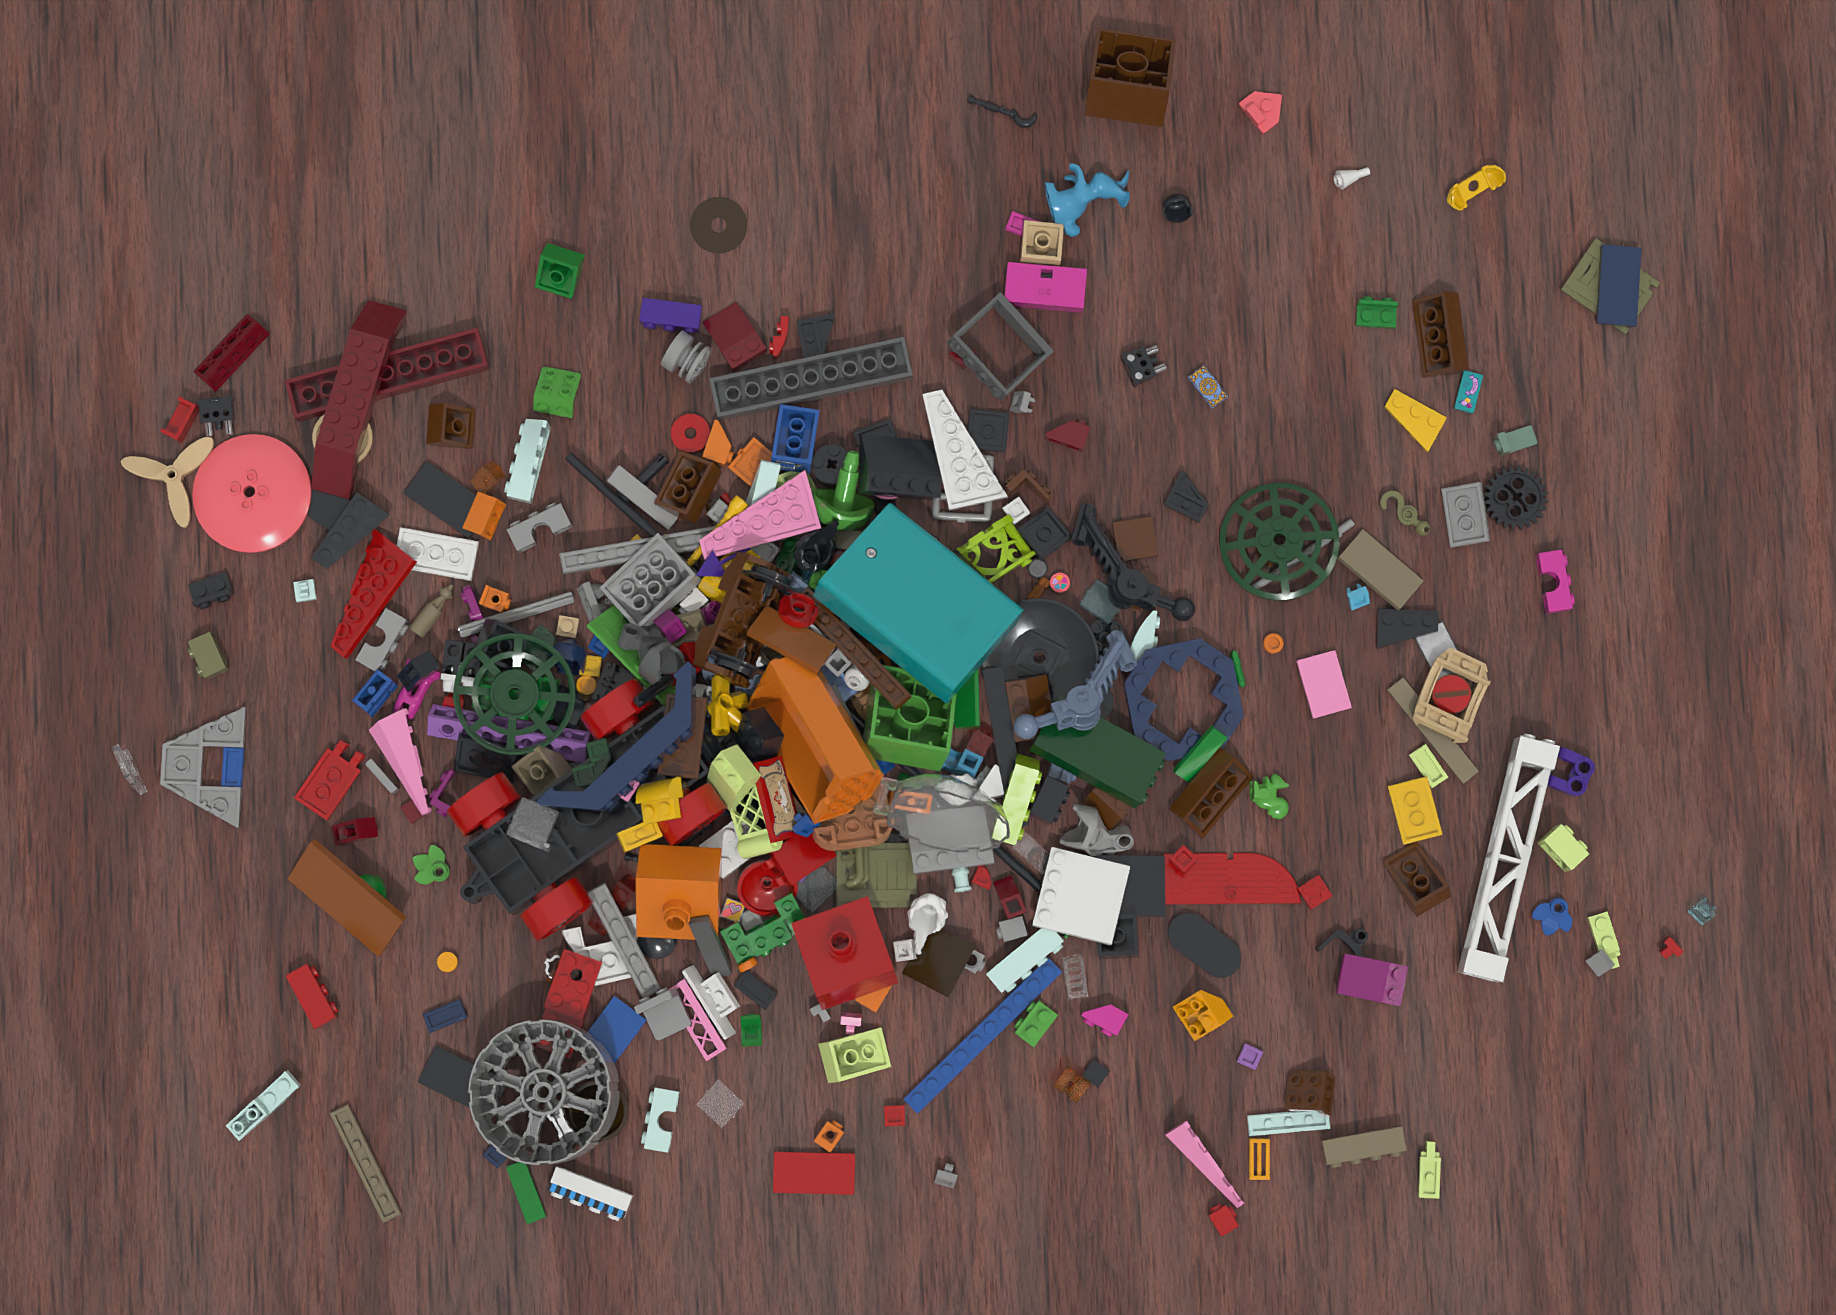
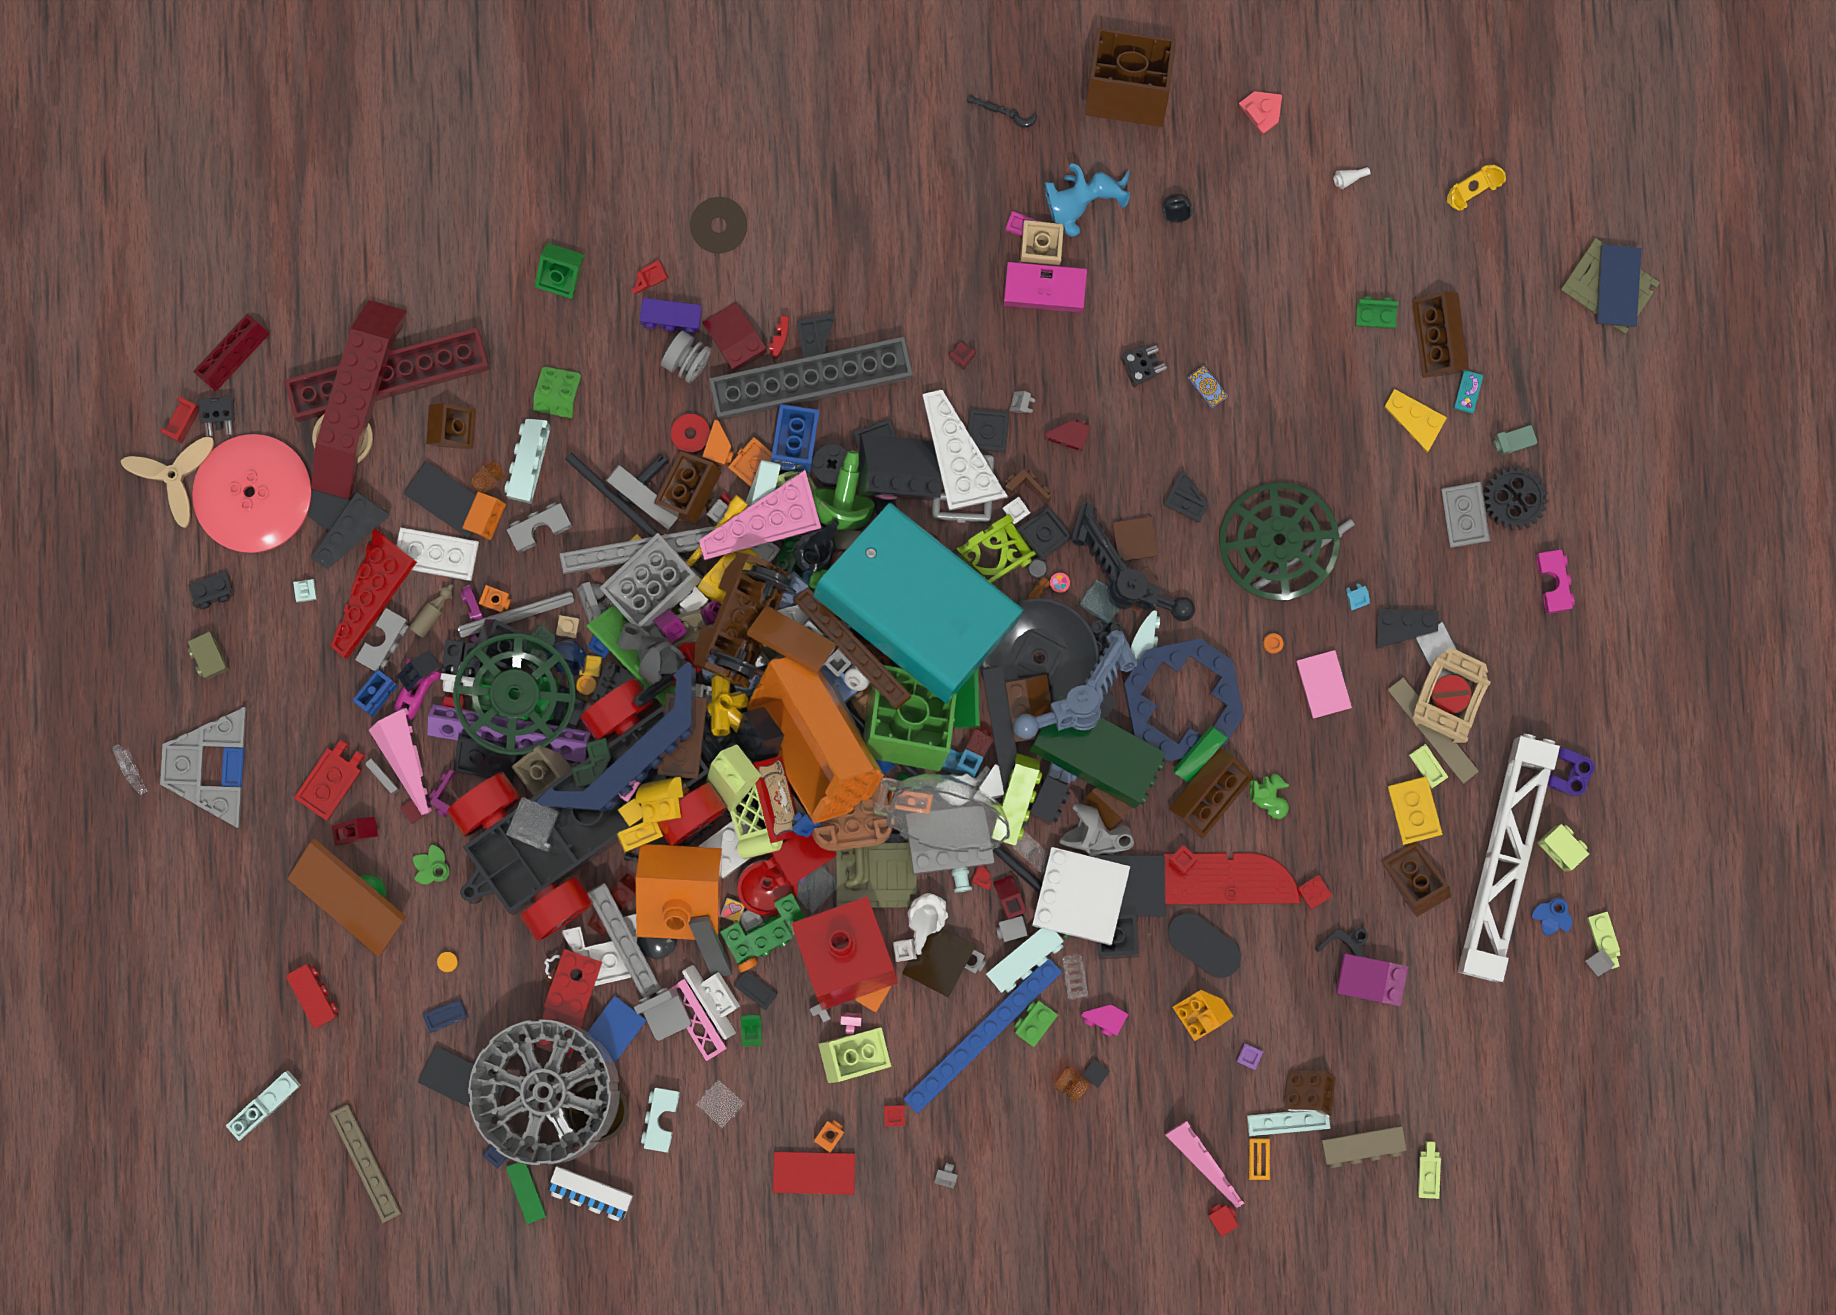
(631, 812): none -> yellow tile
(650, 276): none -> red slope
(712, 565): dark purple piece -> none
(794, 618): red tile -> none
(1022, 329): dark grey window -> none
(1238, 670): green piece -> none
(1380, 570): dark tan tile -> none
(1406, 514): olive piece -> none
(1670, 948): red tile -> none
(1702, 911): clear light blue tile -> none

